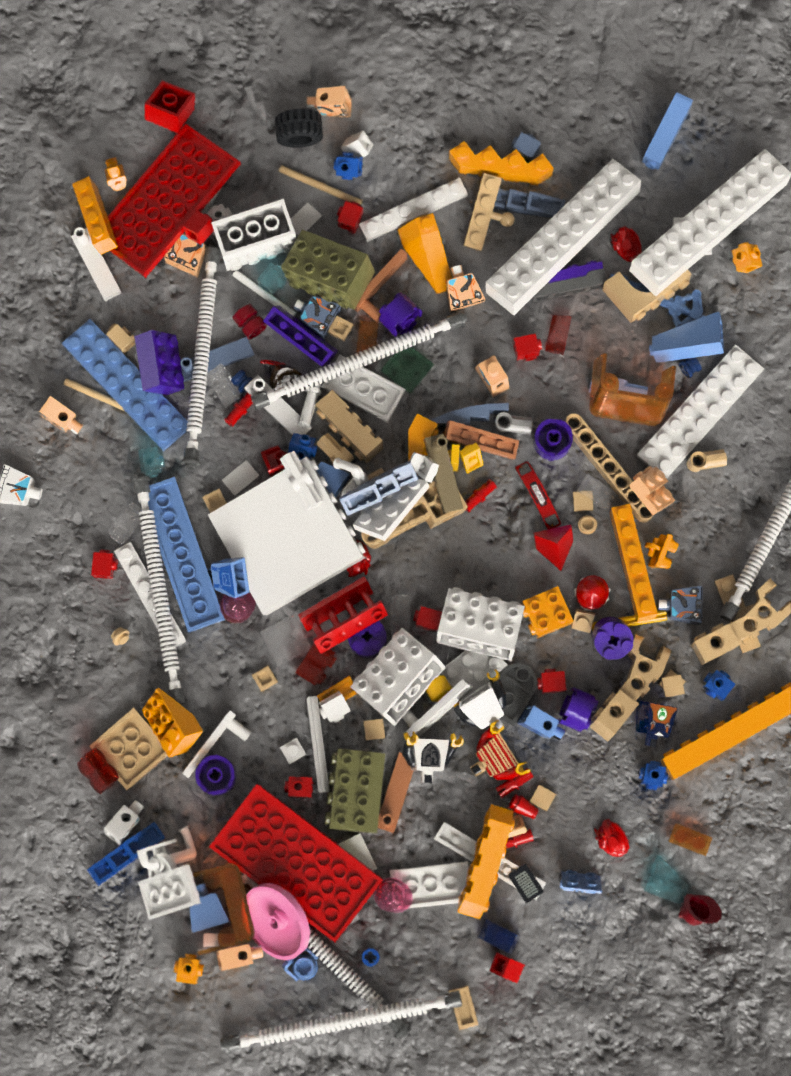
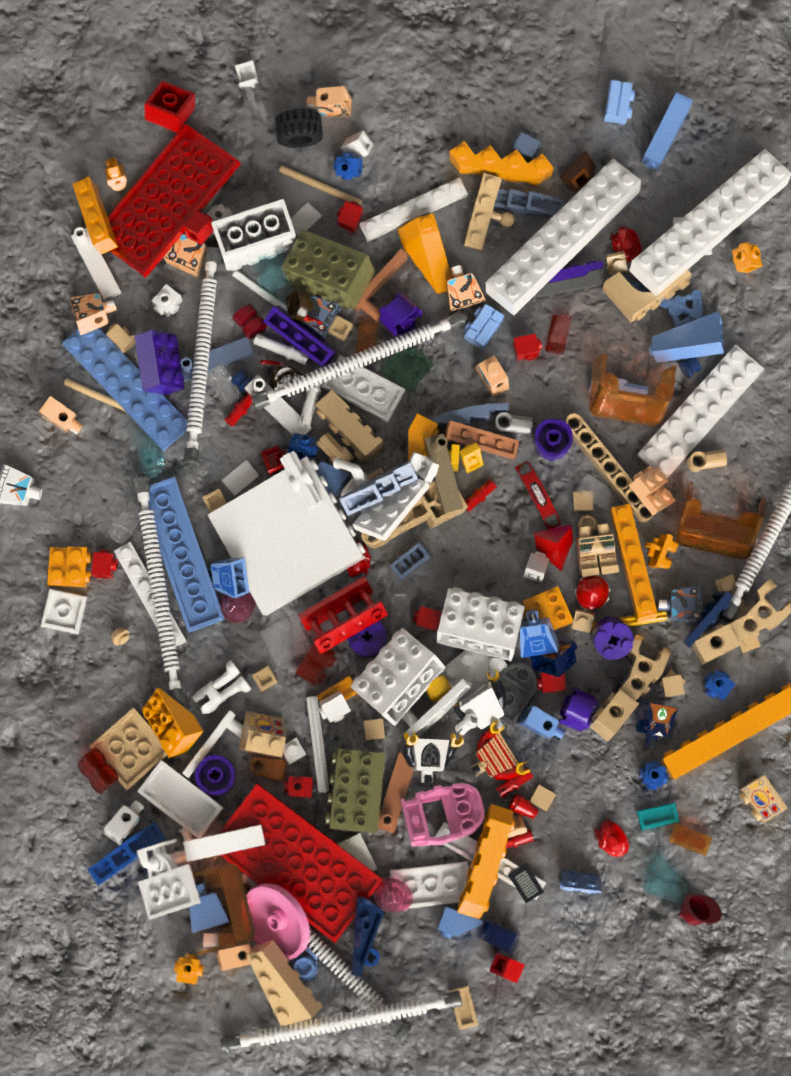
(64, 611): none -> white tile
(69, 566): none -> light orange plate
(91, 312): none -> light nougat torso
(167, 301): none -> white brick
(180, 799): none -> white slope
(212, 687): none -> white piece
(224, 842): none -> white tile
(247, 74): none -> white bracket
(263, 734): none -> tan slope
(271, 769): none -> clear orange piece
(281, 985): none -> tan wedge
(282, 349): none -> white pin
(299, 306): none -> dark brown piece
(366, 927): none -> dark blue wing
(423, 549): none -> sand blue slope
(456, 923): none -> medium blue slope
(462, 810): none -> bright pink slope
(470, 721): none -> white pin
(483, 327): none -> light blue brick
(536, 567): none -> white slope
(537, 636): none -> torso
(556, 663): none -> clear blue torso
(579, 173): none -> reddish brown slope
(594, 548): none -> tan hips
(616, 263): none -> tan plate
(618, 102): none -> light blue brick
(657, 816): none -> teal tile
(709, 615): none -> dark blue wing
(718, 533): none -> clear orange windscreen
(762, 799): none -> tan slope

